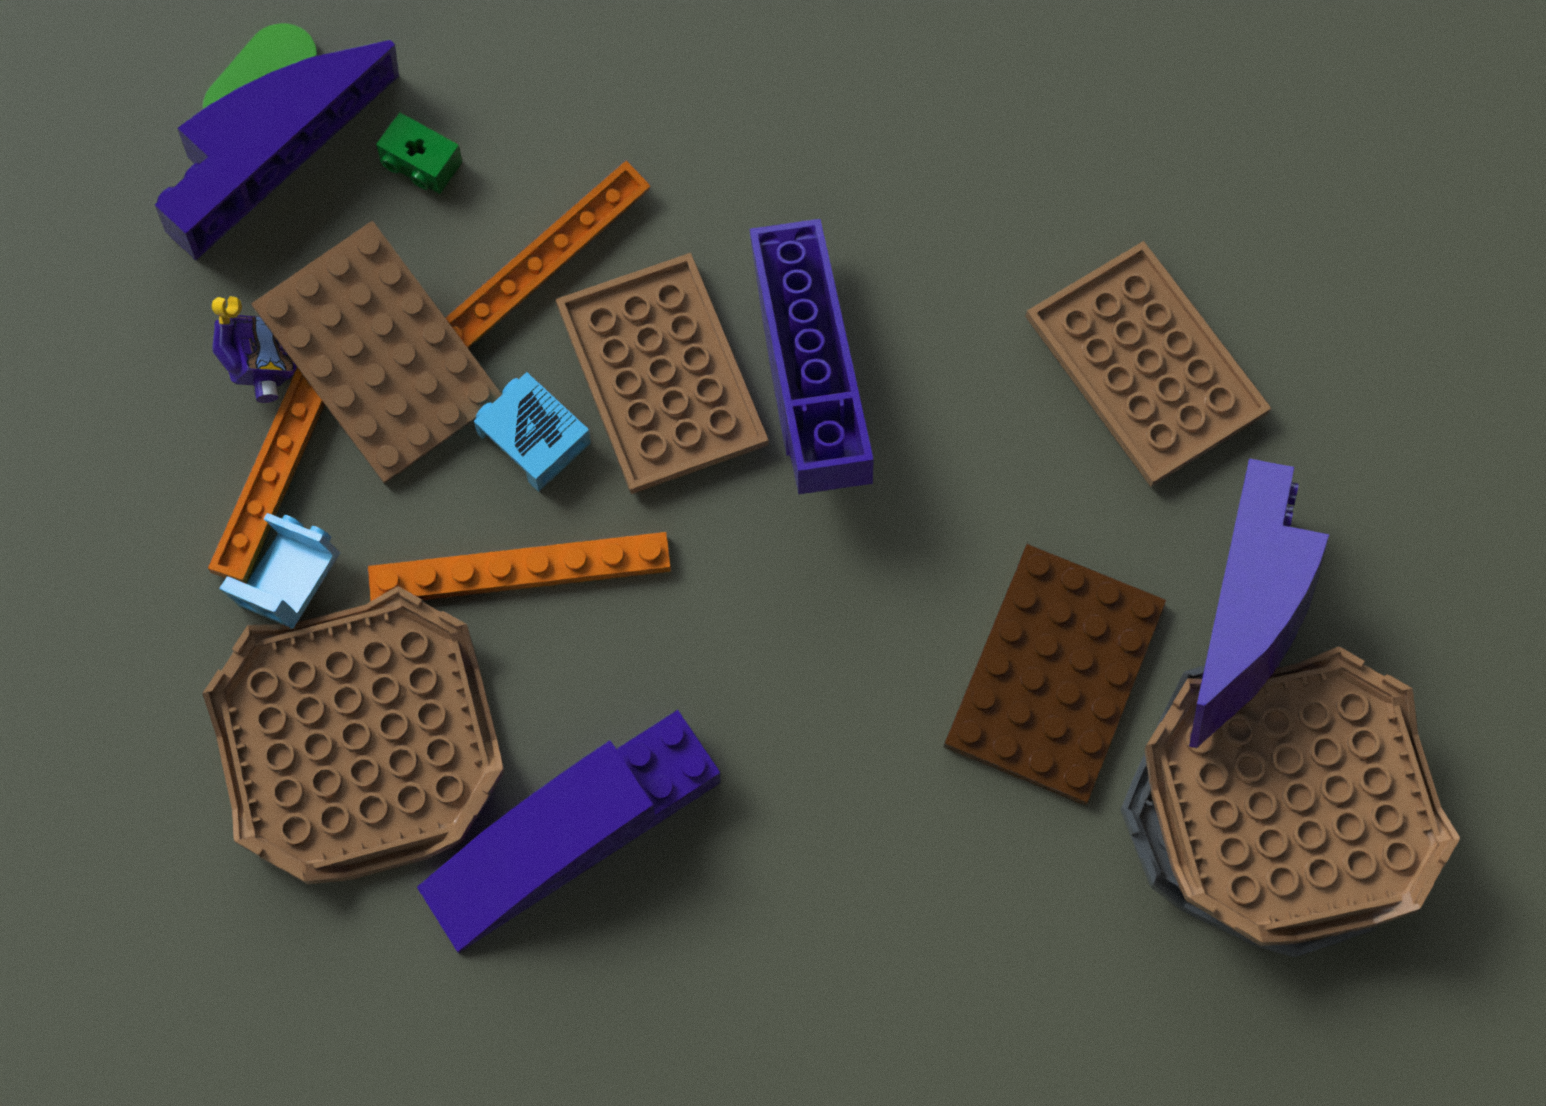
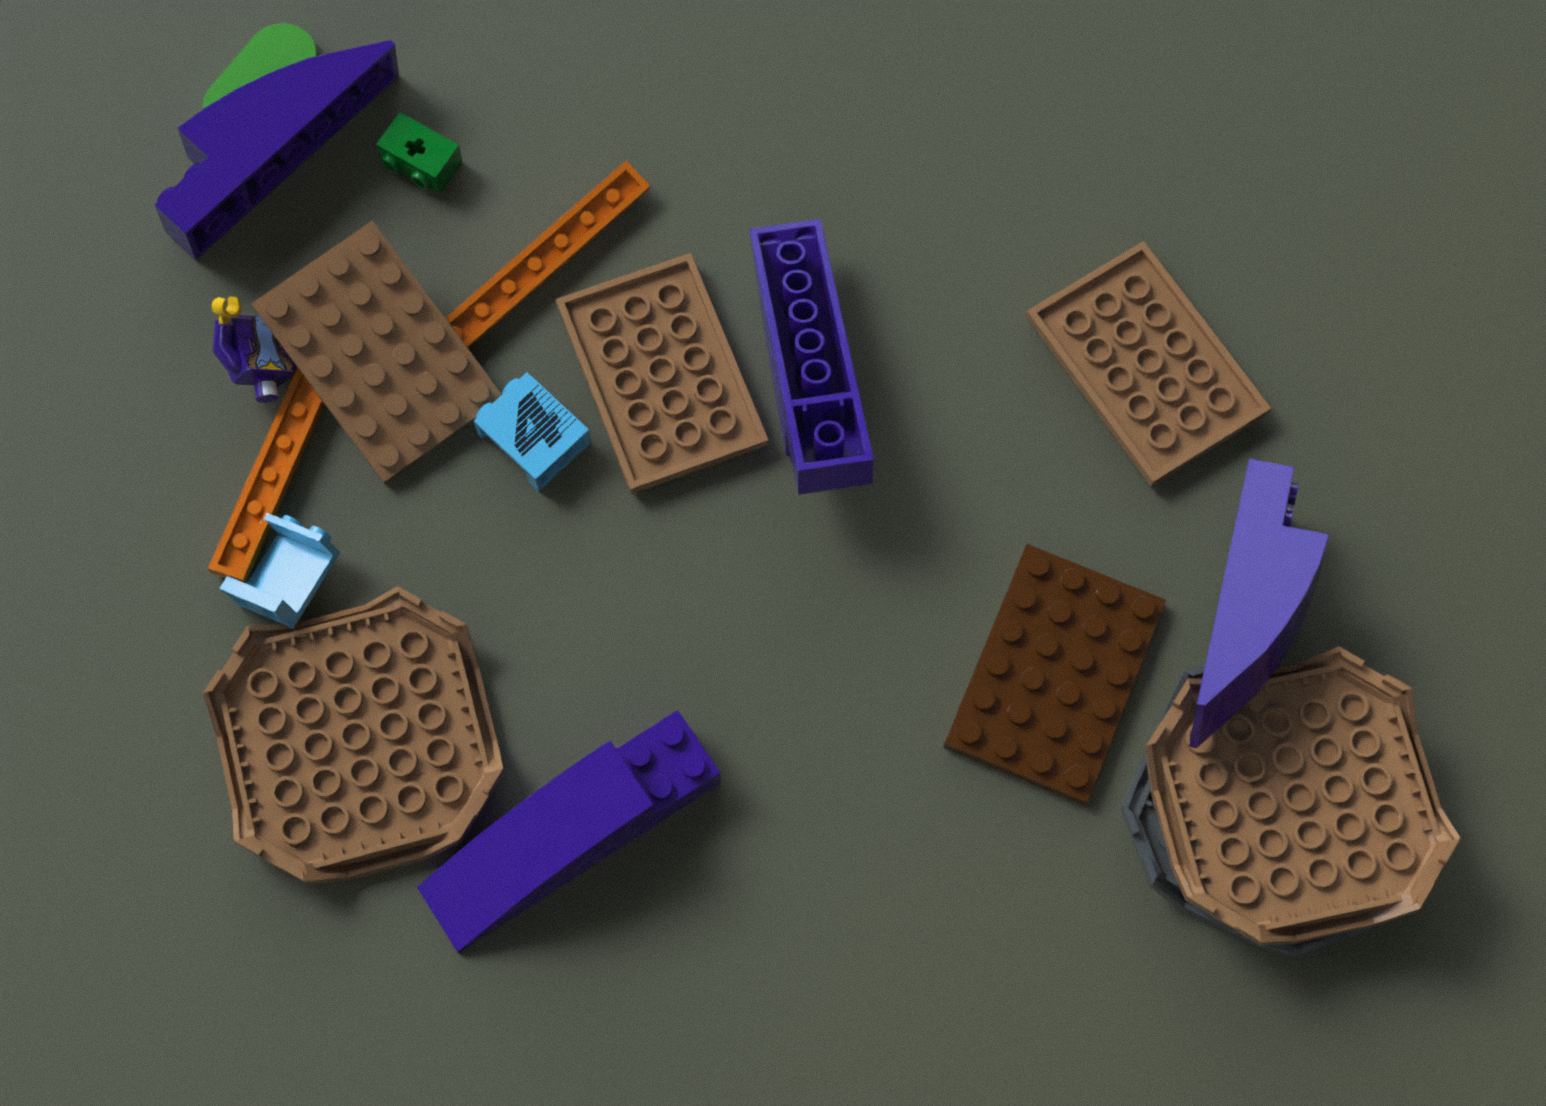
(524, 567): orange plate -> none

